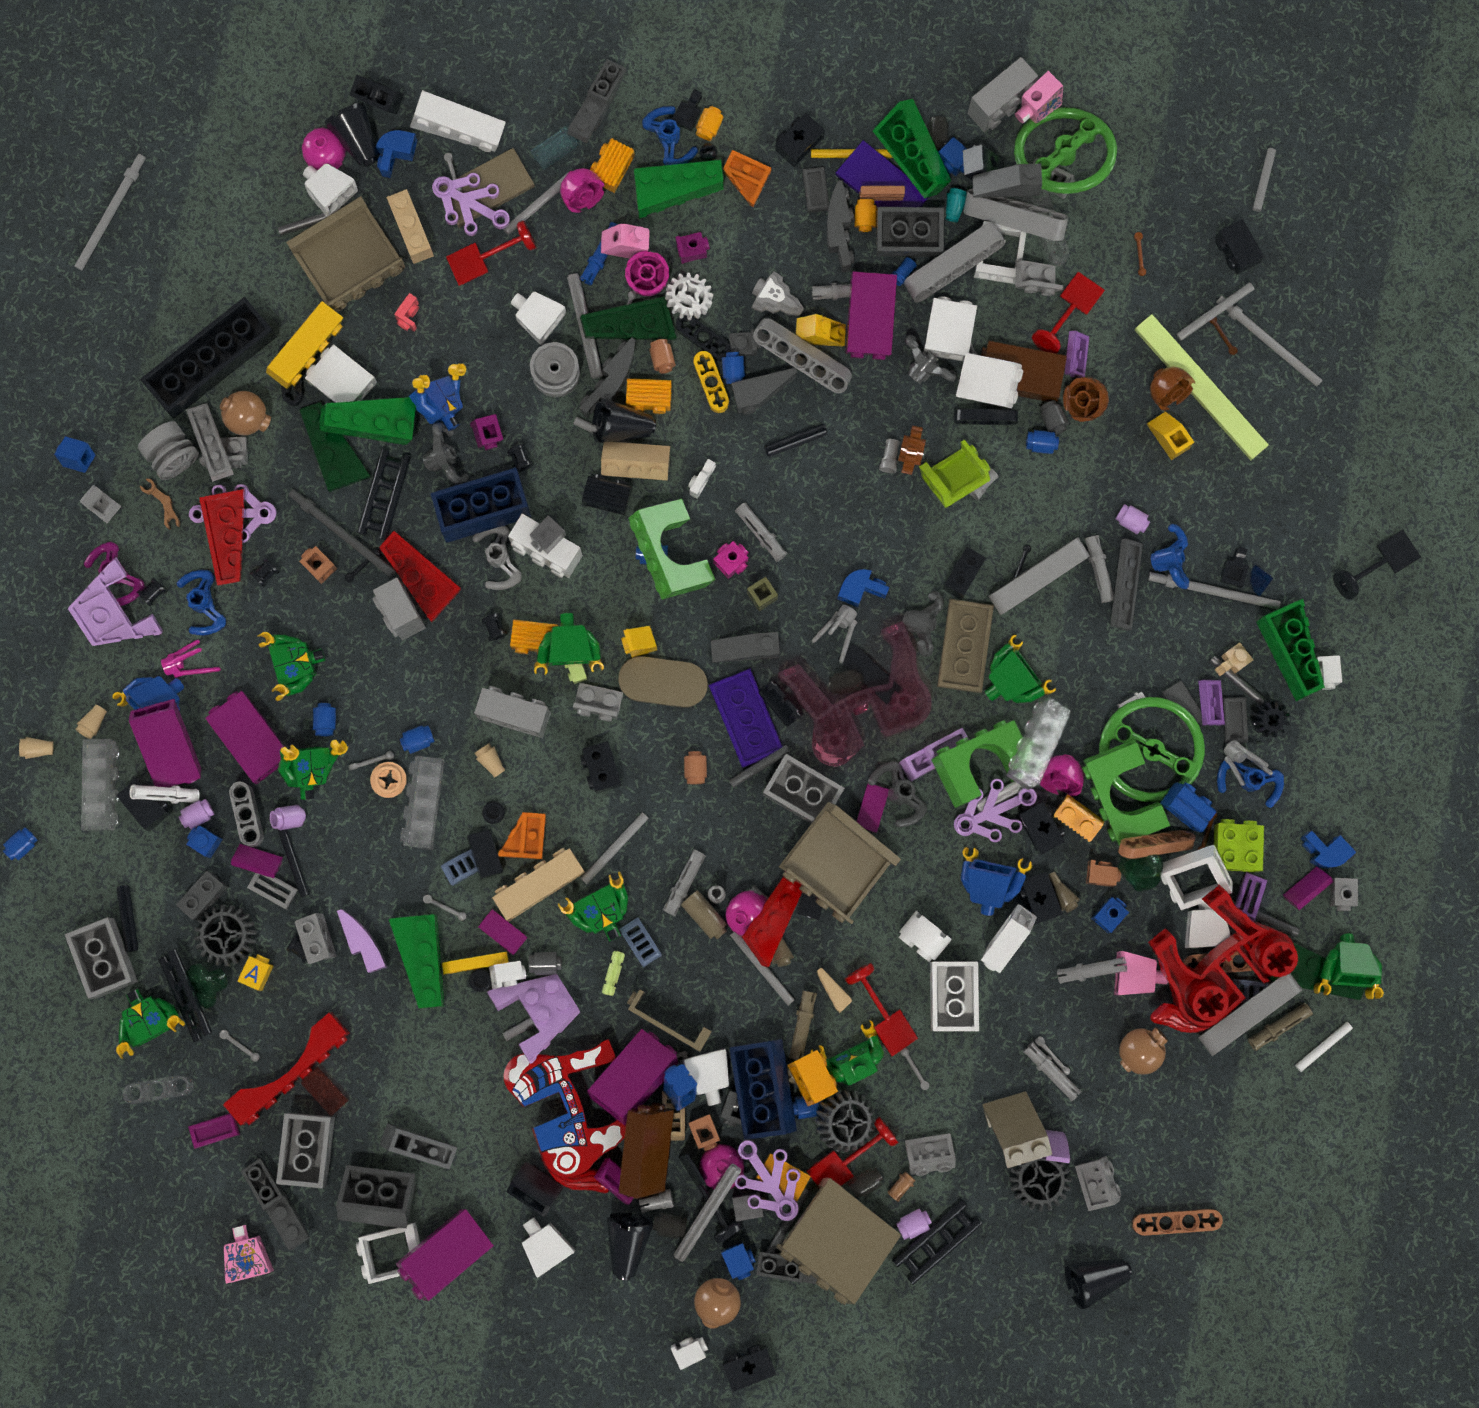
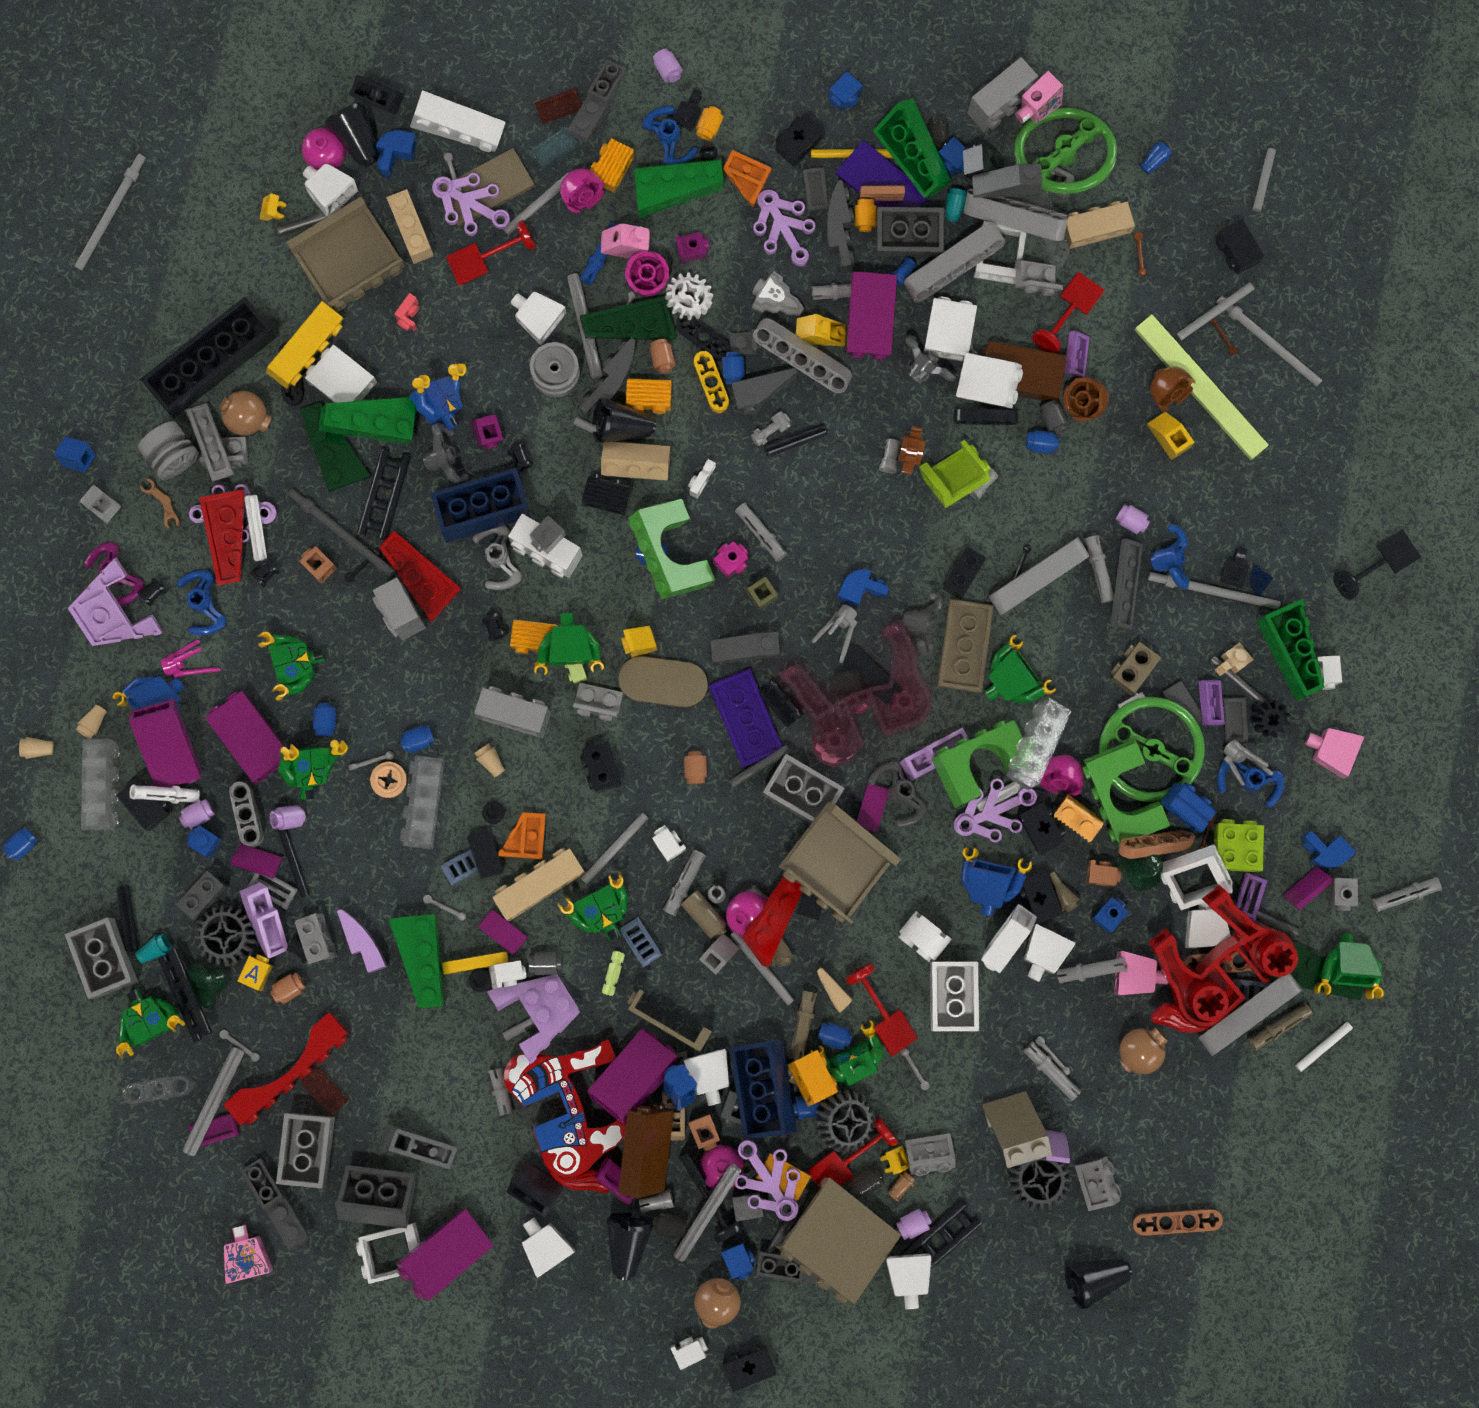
(154, 948): none -> teal cone
(213, 1101): none -> light grey axle
(255, 527): none -> white axle
(264, 919): none -> lavender slope
(269, 208): none -> yellow tile
(287, 988): none -> nougat brick
(500, 1091): none -> light grey pin
(558, 106): none -> clear red tile
(667, 65): none -> lavender brick
(668, 843): none -> white brick
(719, 954): none -> light grey brick
(780, 423): none -> light grey bar
(782, 224): none -> lavender plant
(835, 1036): none -> blue brick
(845, 92): none -> blue brick
(897, 1160): none -> yellow tile
(909, 1276): none -> white torso
(1045, 951): none -> white torso
(1098, 224): none -> tan brick
(1138, 671): none -> dark tan brick
(1156, 157): none -> blue cone
(1335, 750): none -> bright pink torso
(1431, 886): none -> light grey pin

